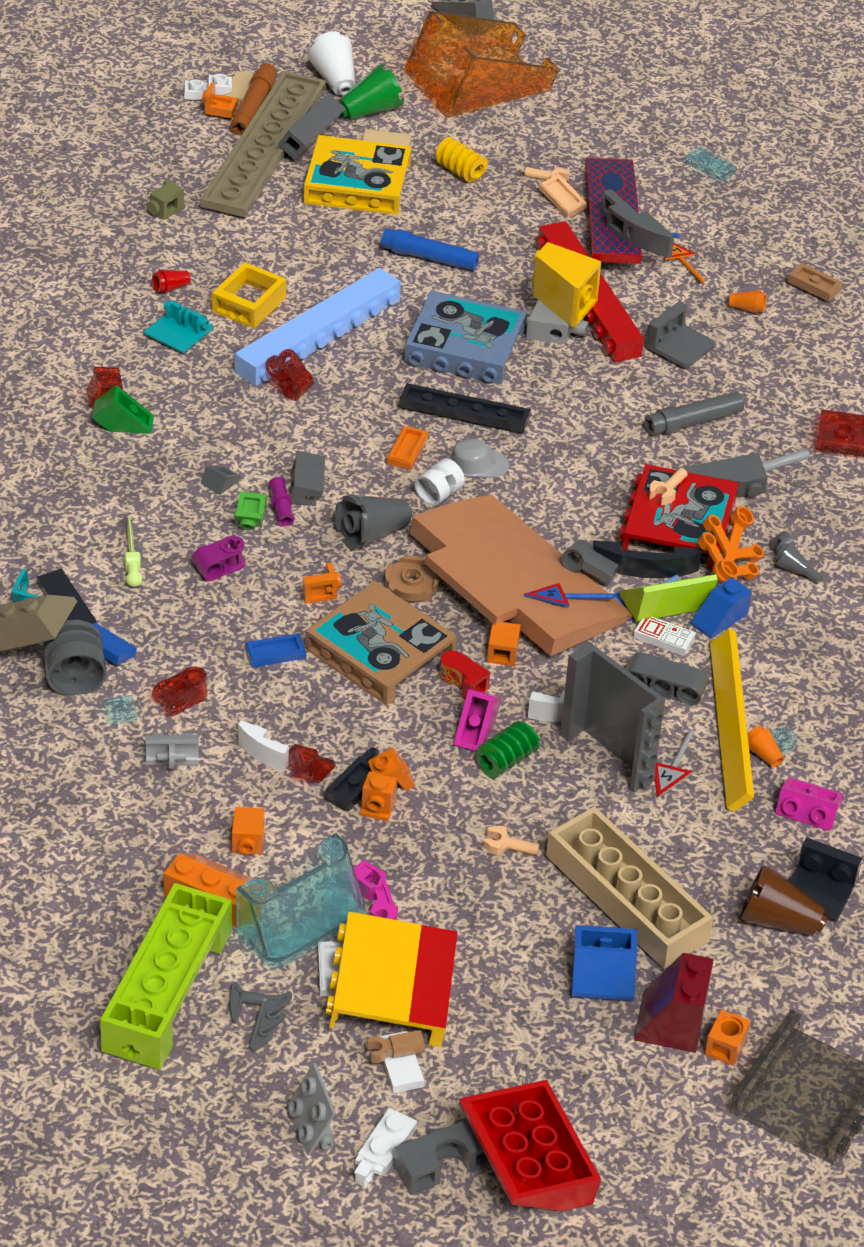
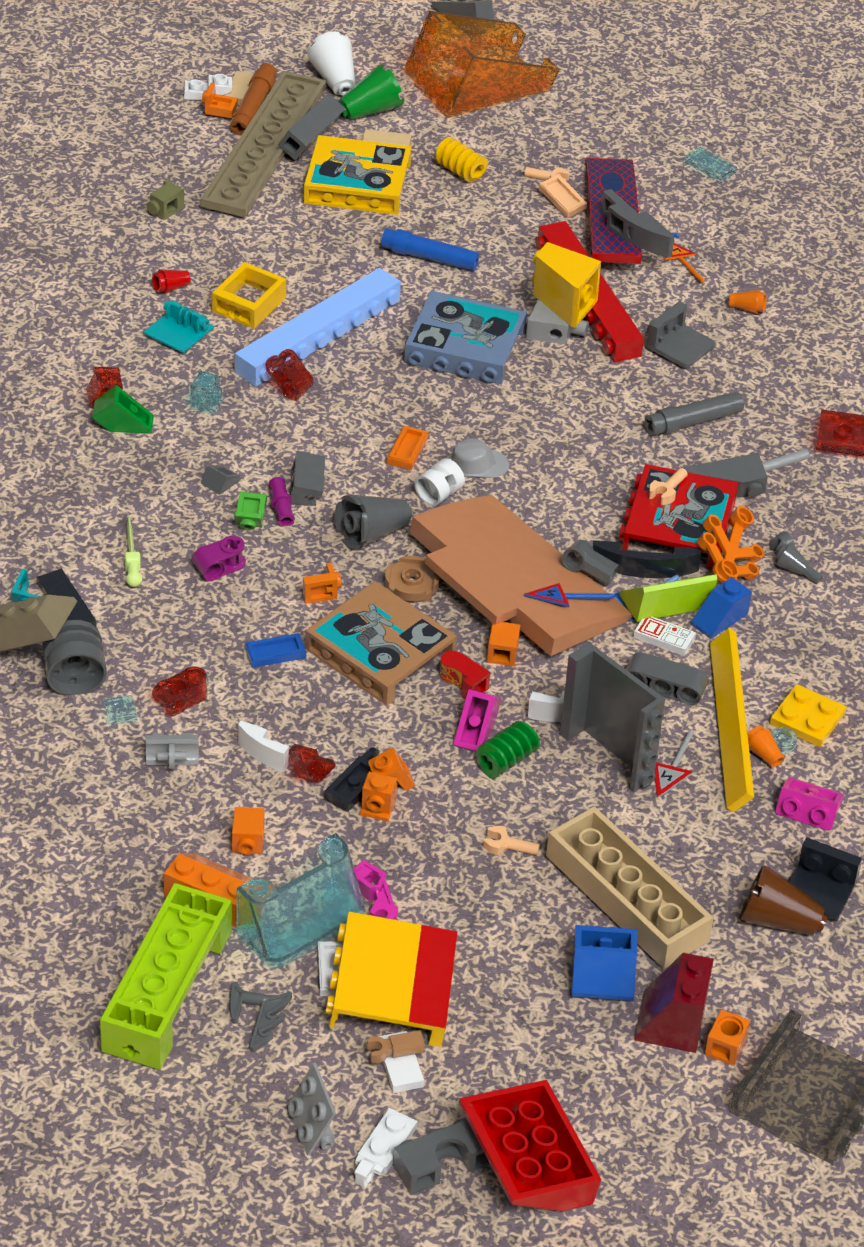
(114, 647): blue tile -> none
(206, 393): none -> clear light blue brick
(465, 407): black plate -> none
(808, 715): none -> yellow plate
(815, 282): medium nougat plate -> none

